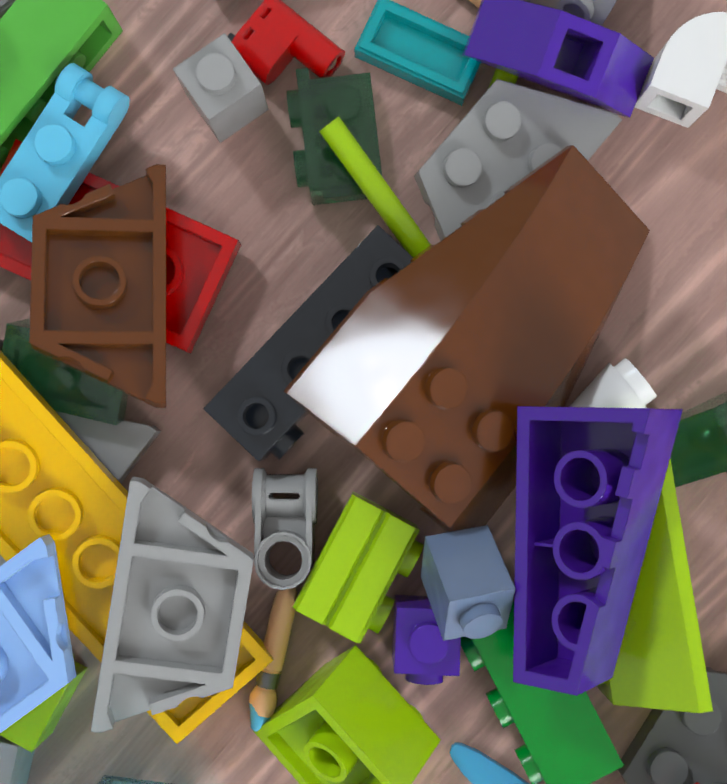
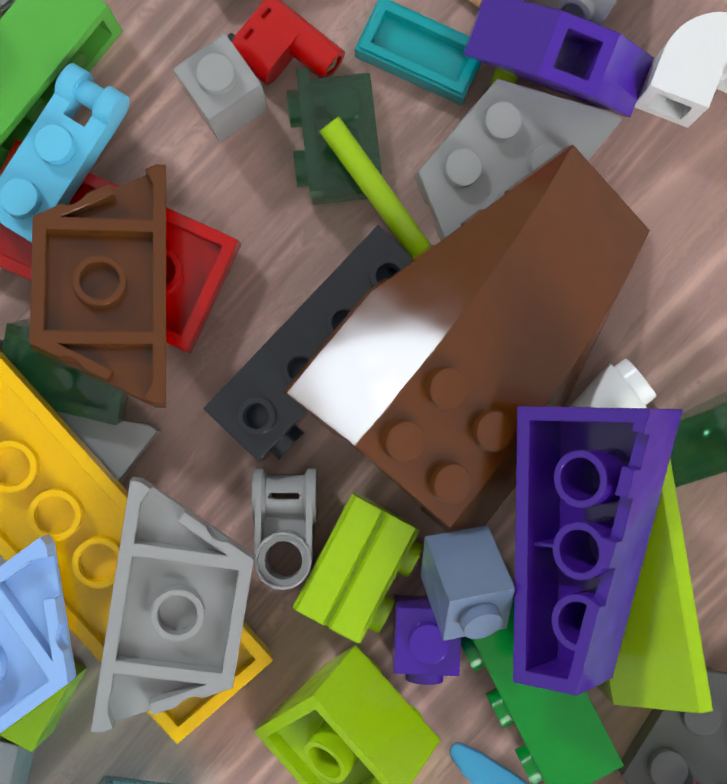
(264, 696): light nougat piece -> none

